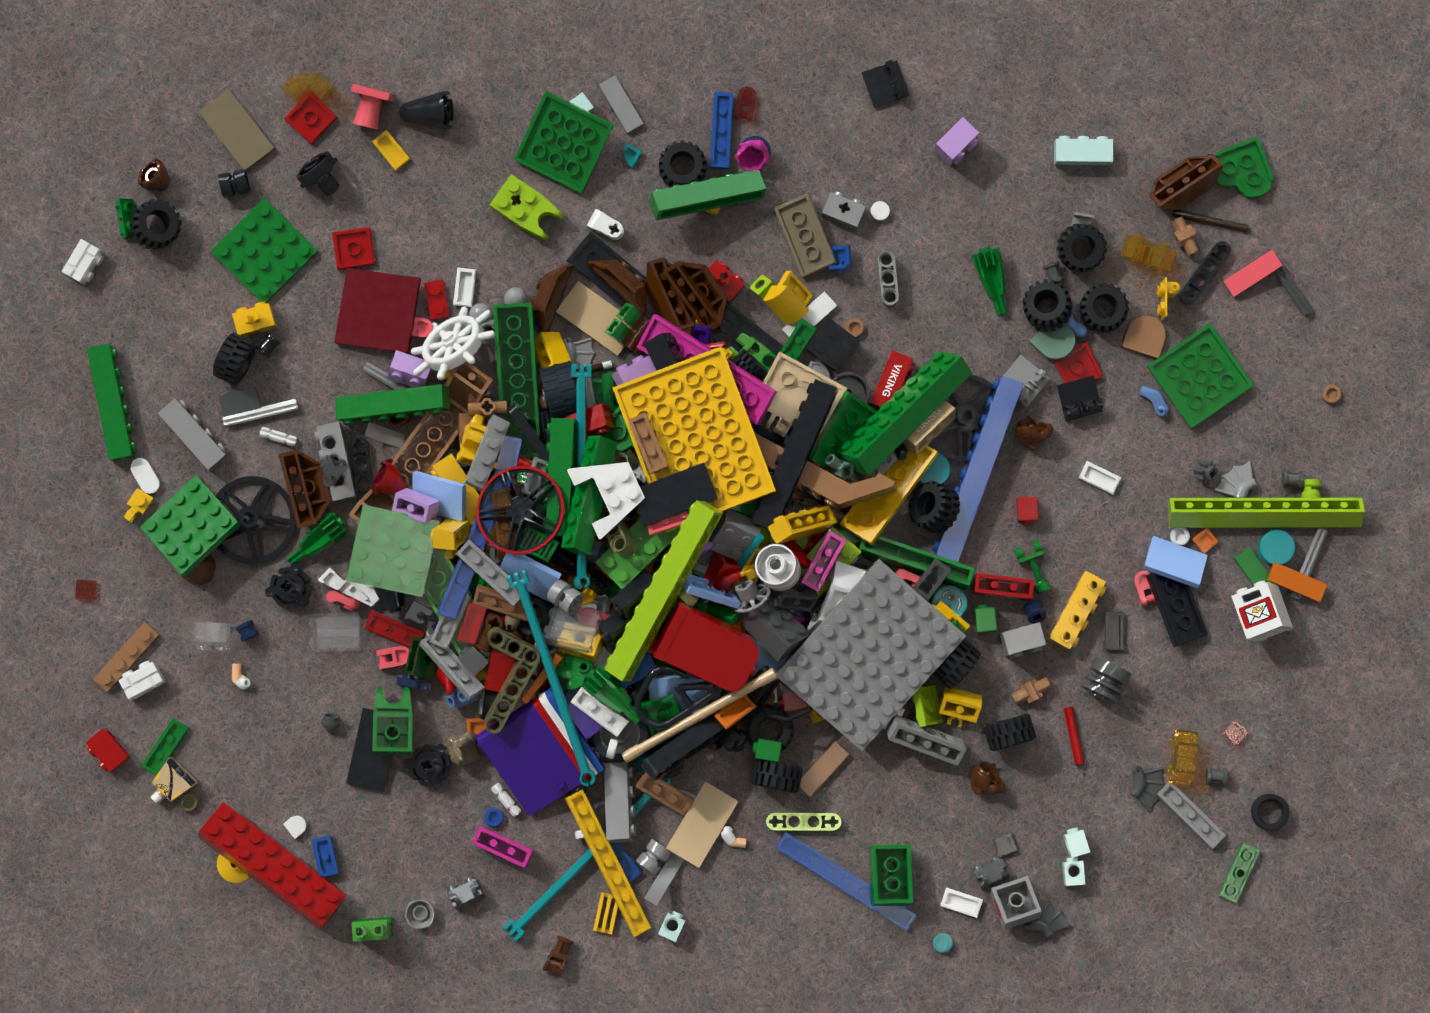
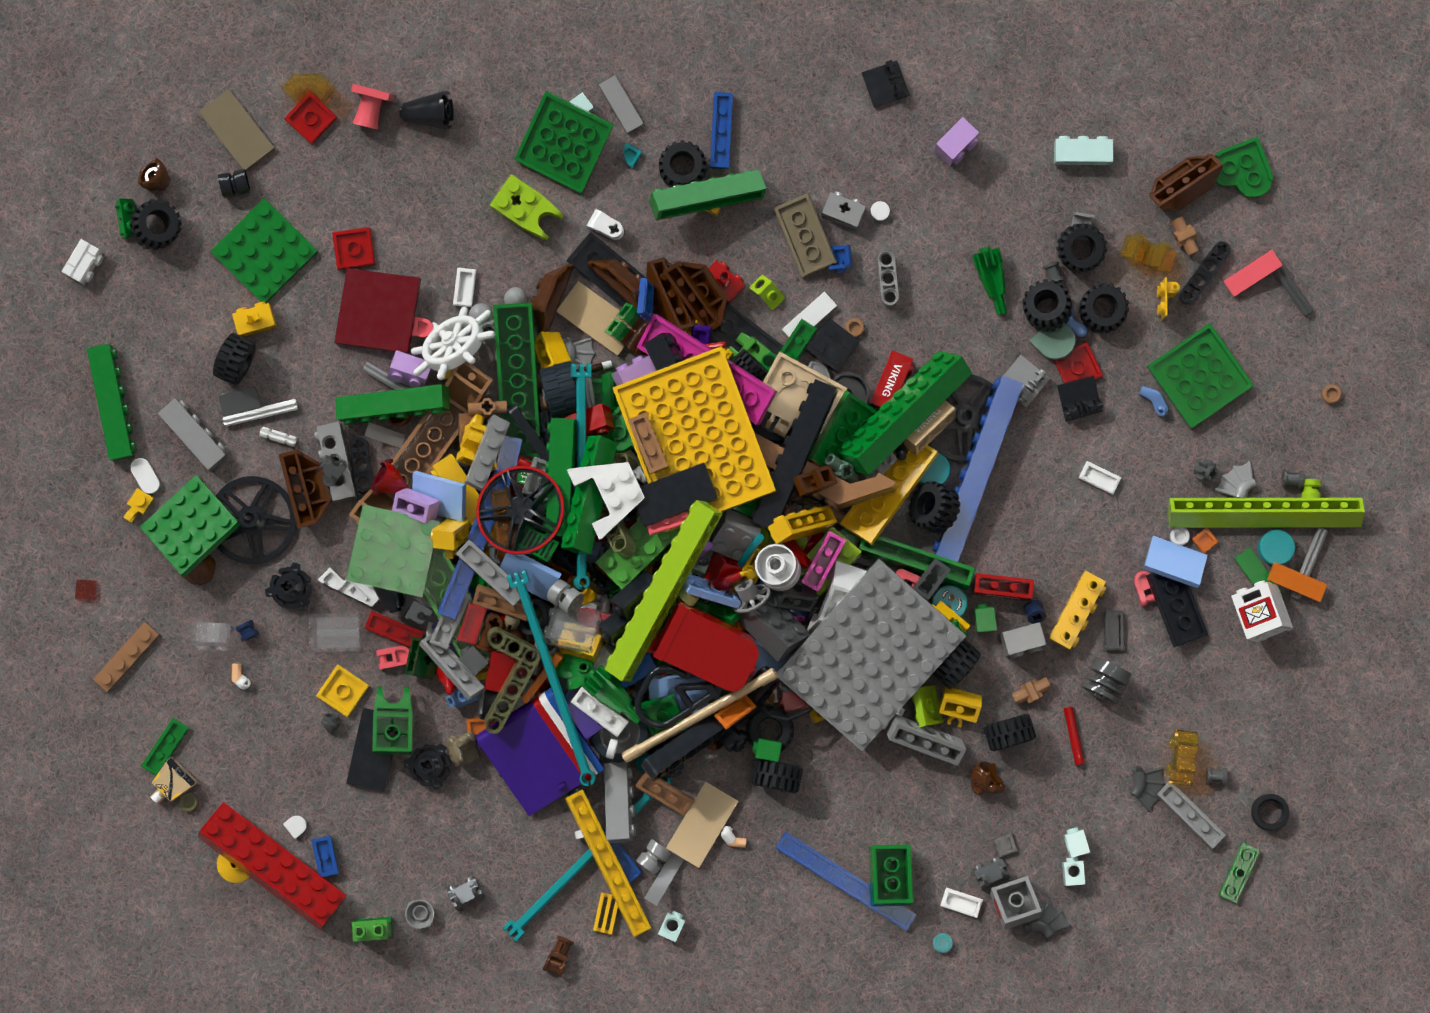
(108, 750): red brick -> none
(142, 680): white brick -> none
(261, 347): black bush -> none
(318, 172): black piece -> none
(322, 536): green piece -> none
(342, 690): none -> yellow tile
(349, 602): coral plate -> none
(391, 150): yellow tile -> none
(408, 680): dark blue plate -> none
(436, 300): red plate -> none
(494, 817): blue tile -> none
(502, 846): dark pink brick -> none
(506, 800): white axle -> none
(645, 299): none -> blue tile
(745, 97): clear red plate -> none
(753, 153): dark pink hair -> none
(788, 299): yellow brick -> none
(803, 825): yellowish green beam -> none
(815, 481): none -> reddish brown brick
(823, 768): medium nougat tile -> none
(1027, 510): red brick -> none
(1032, 434): reddish brown hair -> none
(1041, 586): green bar -> none
(1145, 336): medium nougat tile -> none
(1211, 220): dark brown bar -> none
(1235, 732): clear red tile -> none

